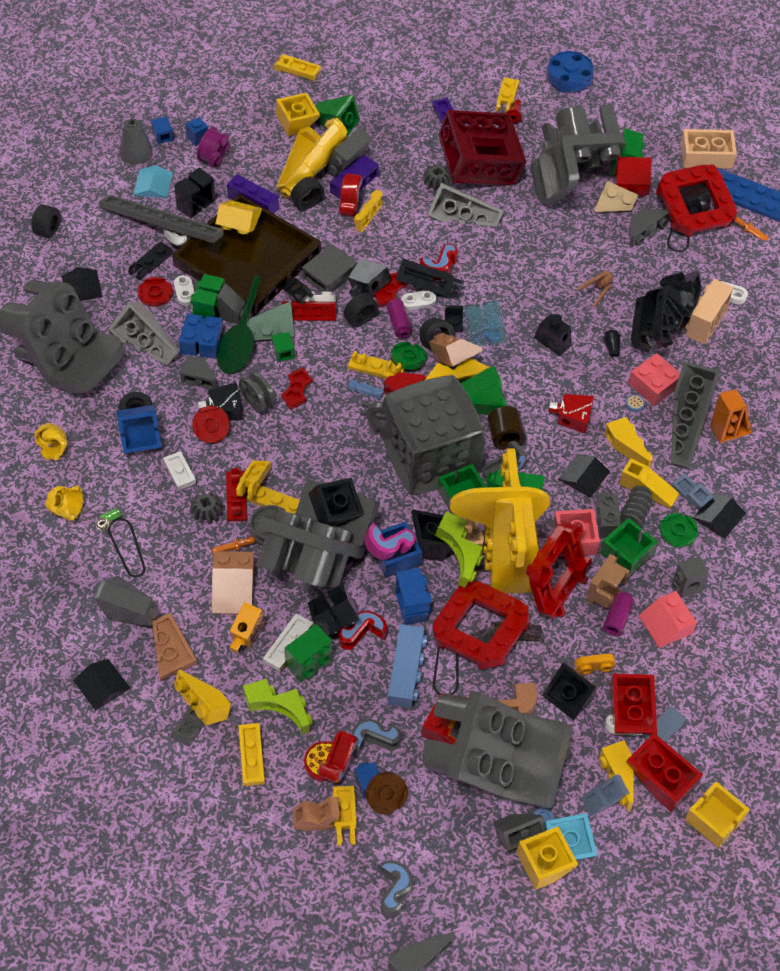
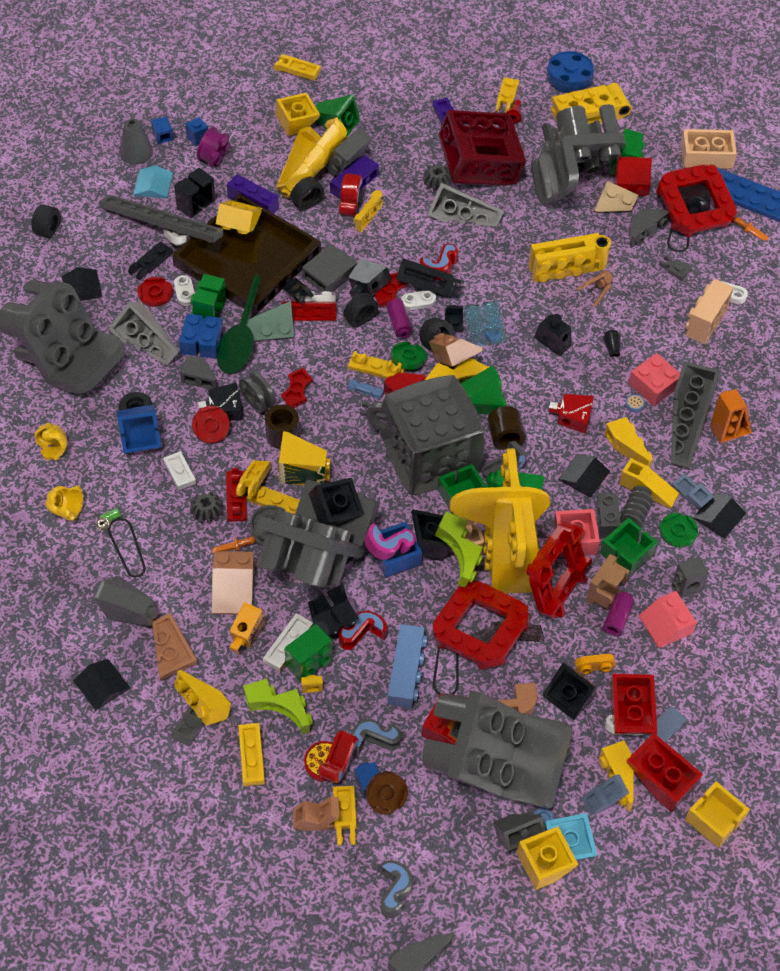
(230, 305): dark grey slope -> none
(280, 419): none -> dark brown piece
(283, 346): green brick -> none
(302, 461): none -> yellow slope
(312, 684): none -> yellow plate
(412, 596): blue piece -> none
(568, 257): none -> yellow hinge
(592, 100): none -> yellow hinge
(664, 309): black connector -> none
(677, 269): none -> dark grey plate

